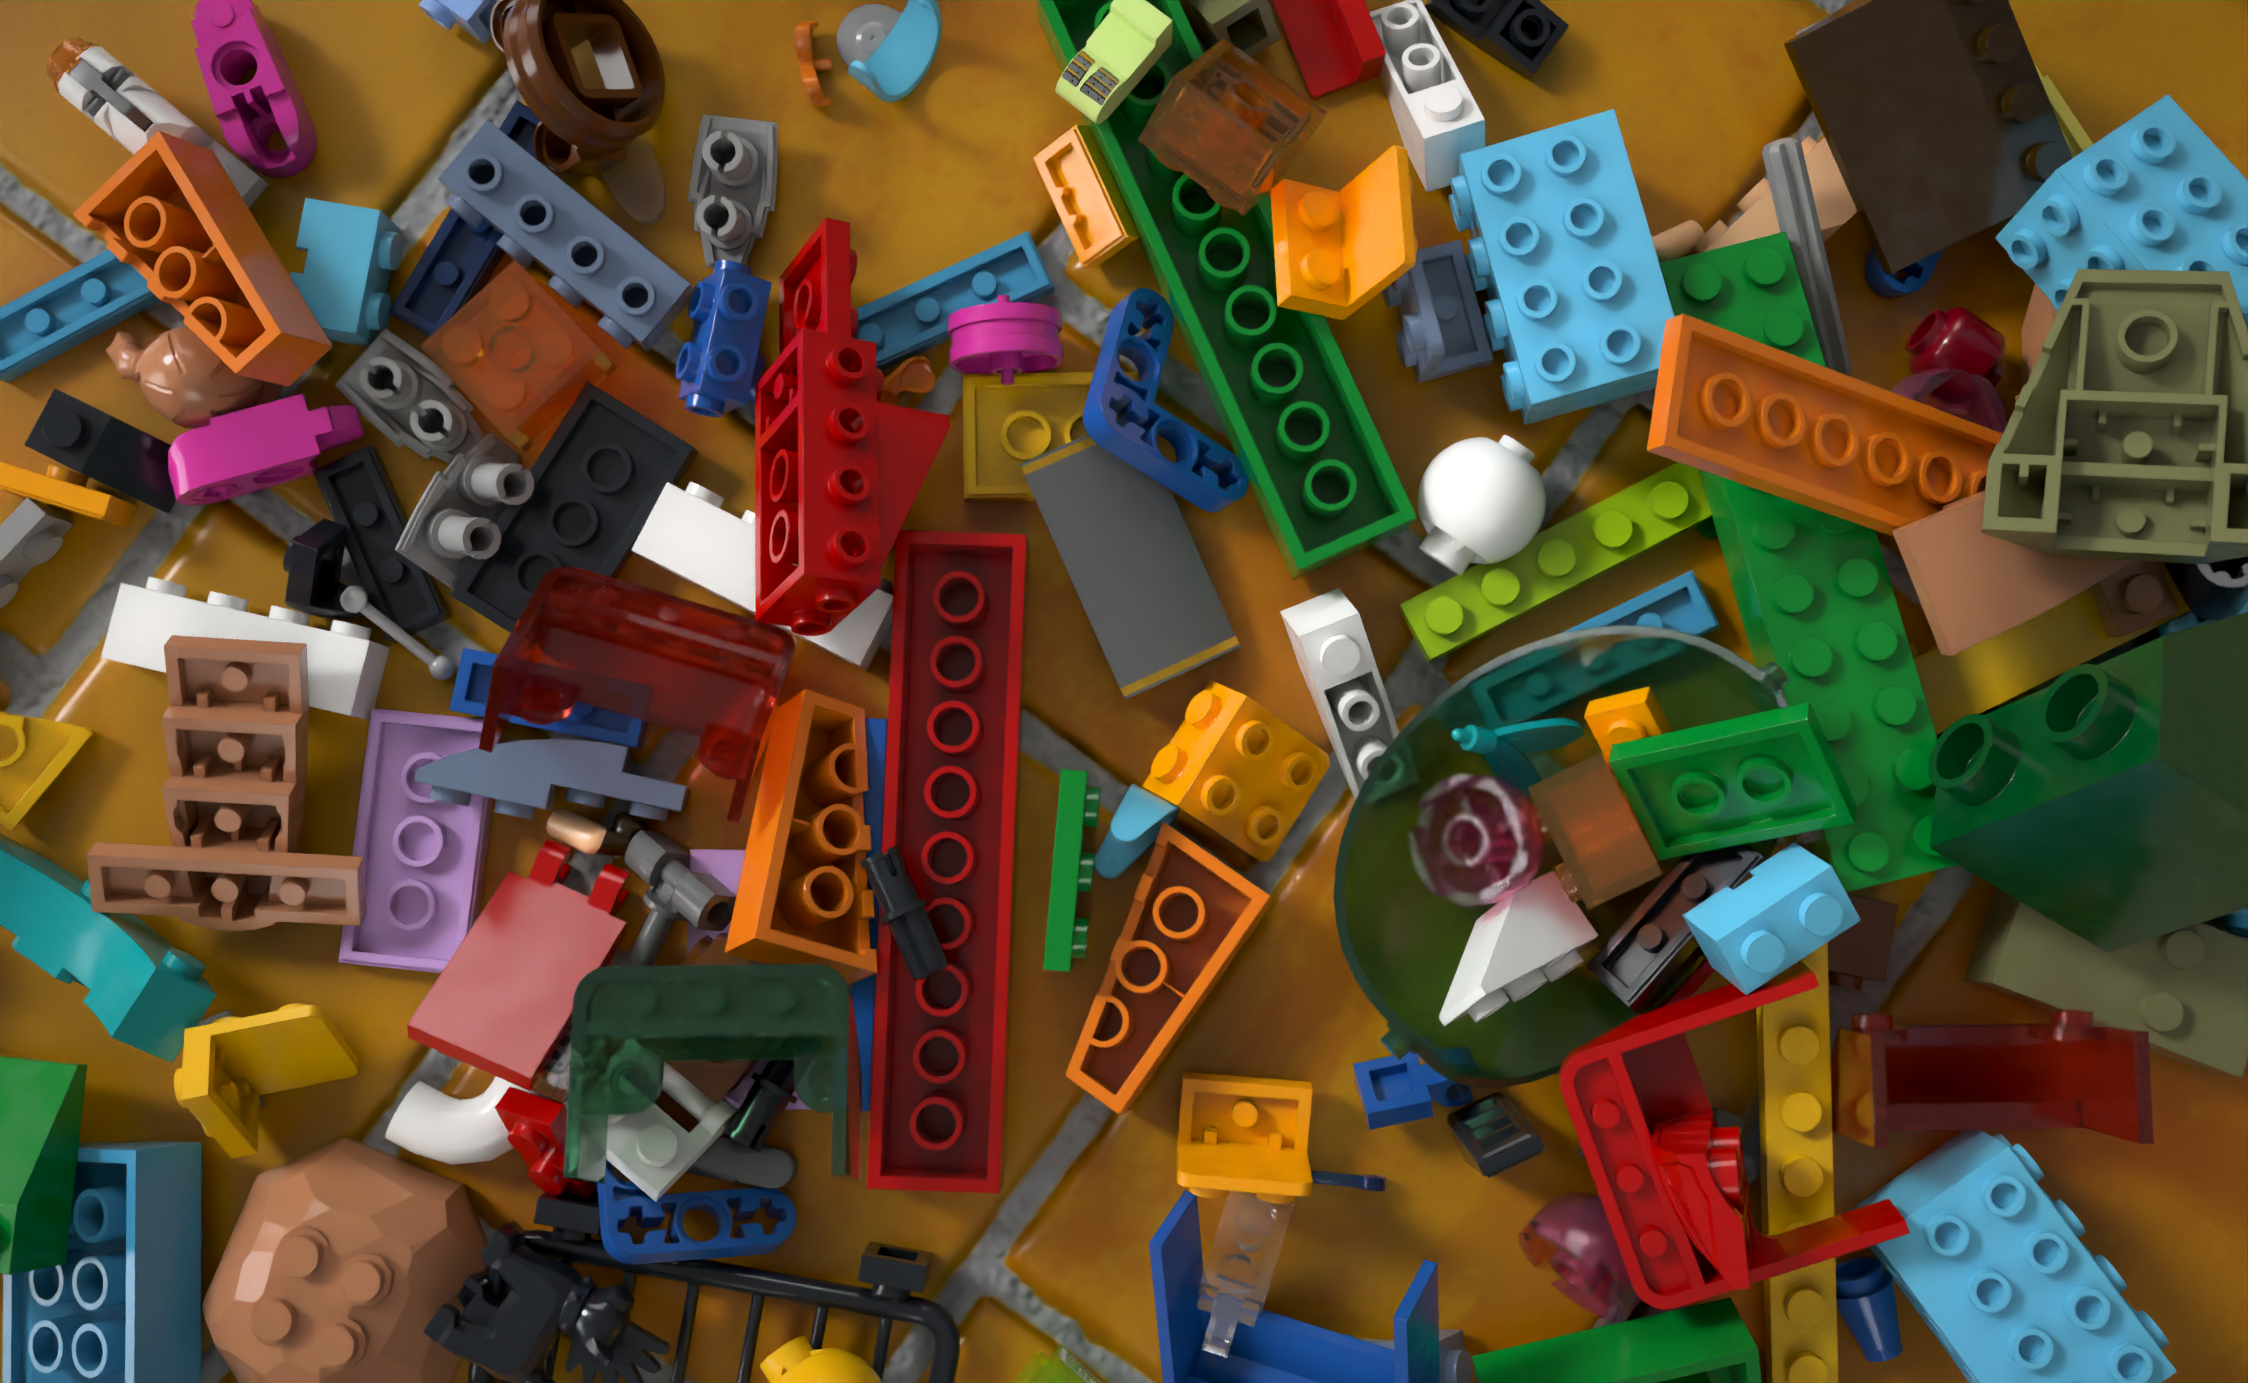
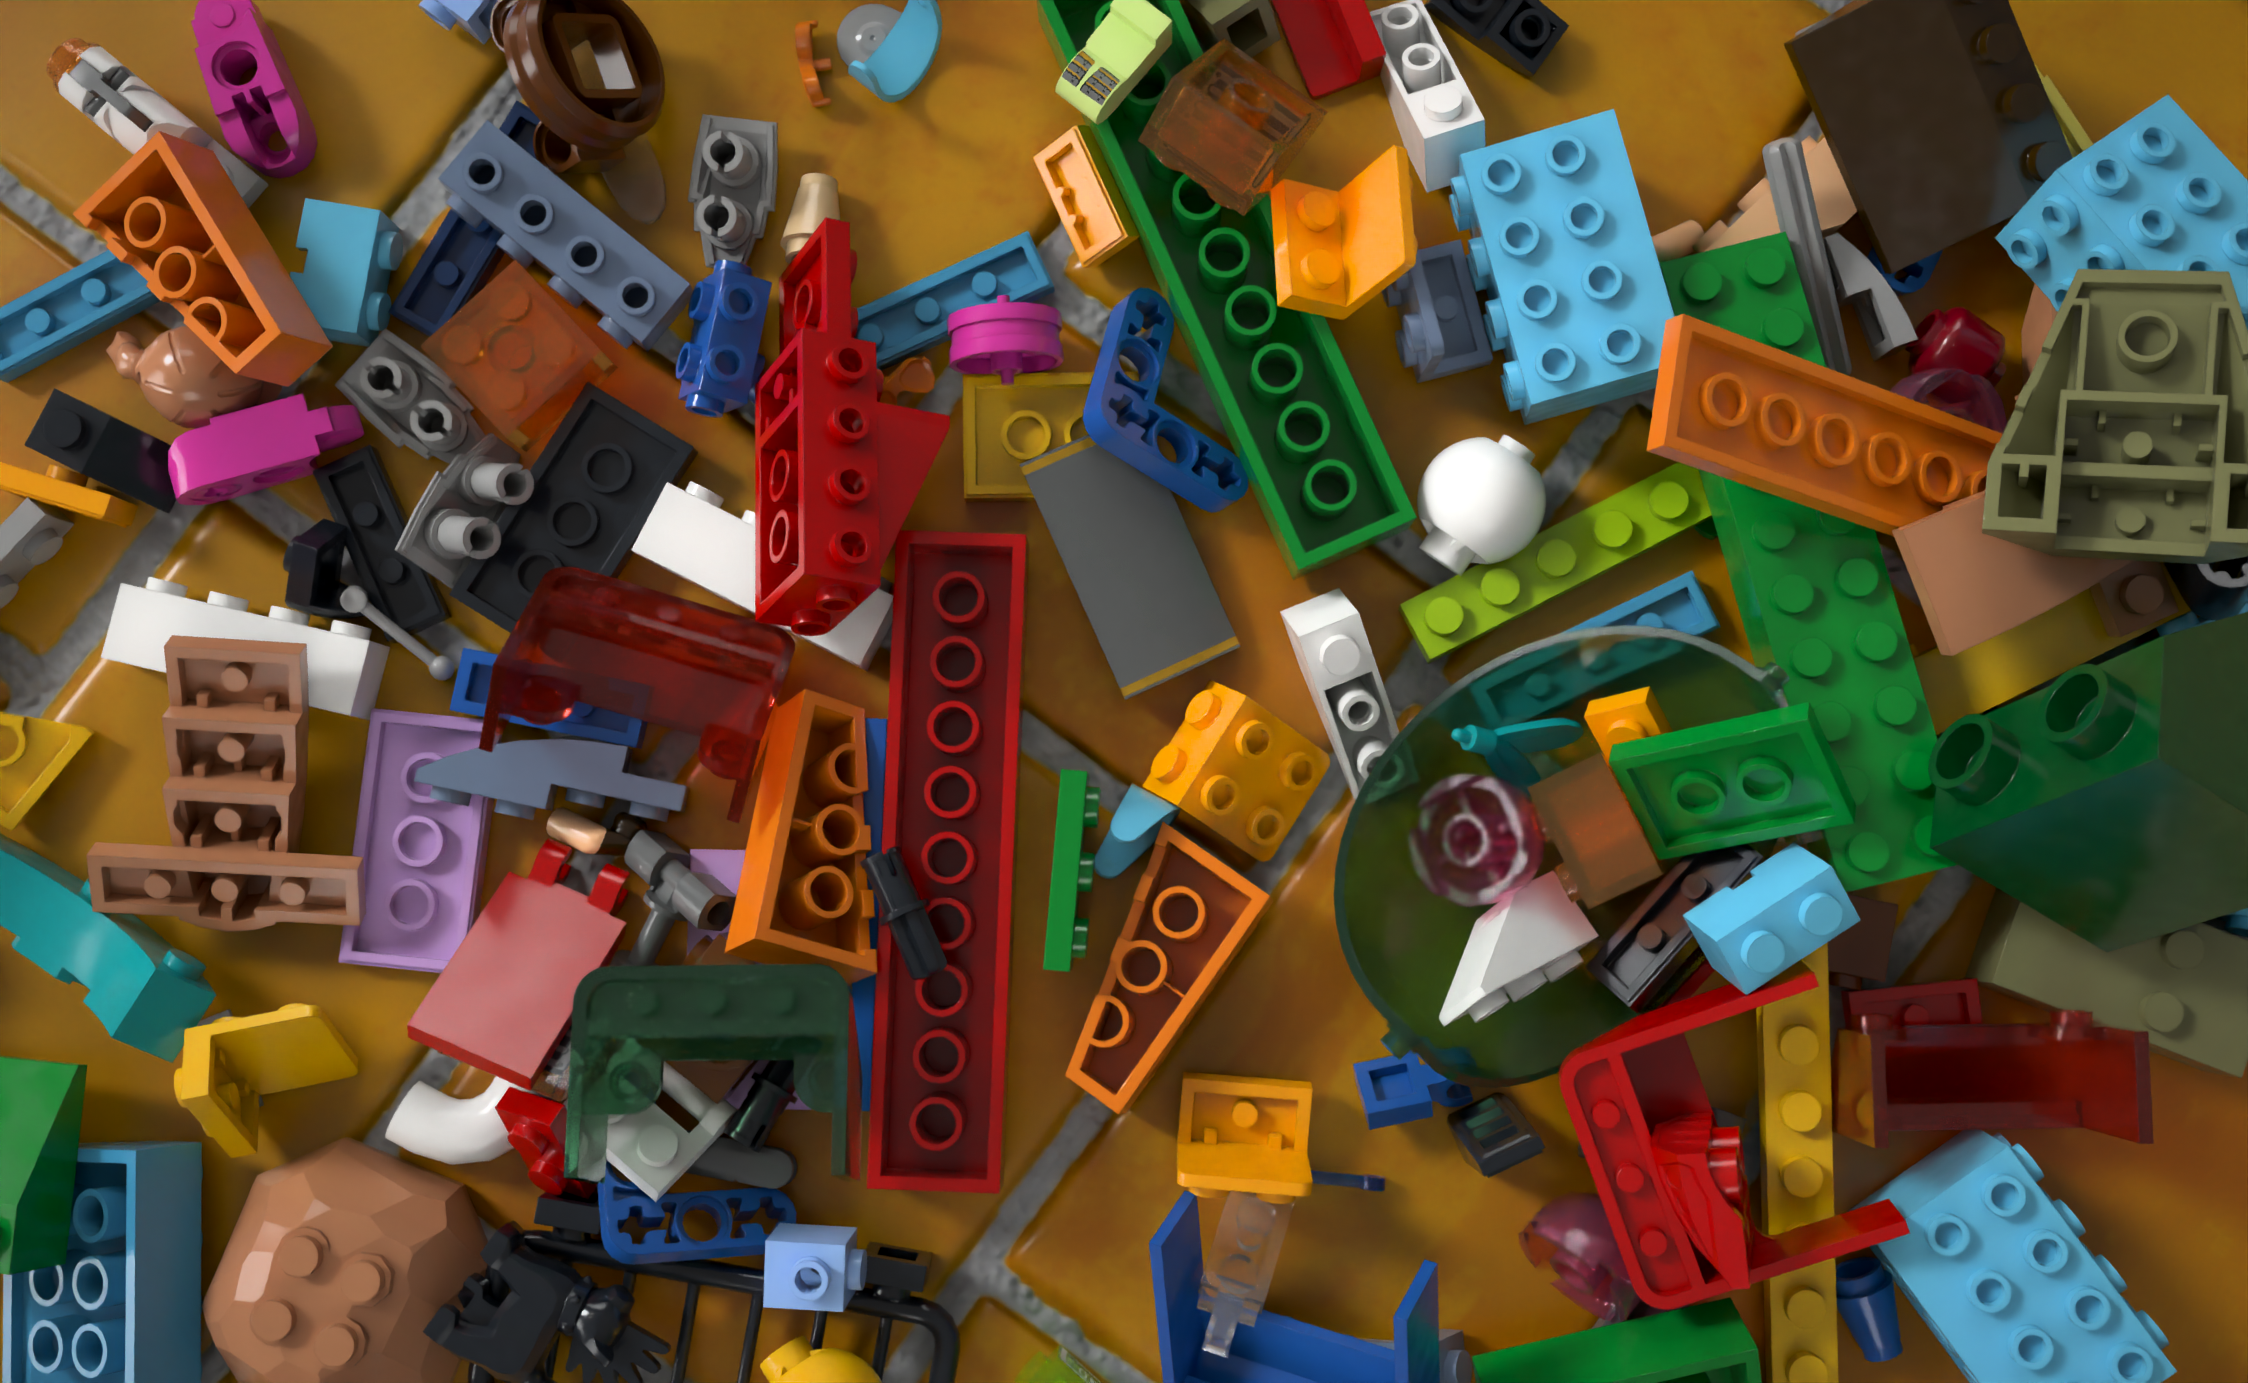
(812, 1267): none -> light blue brick
(813, 202): none -> tan cone
(1874, 301): none -> light grey slope
(1919, 1003): none -> red plate

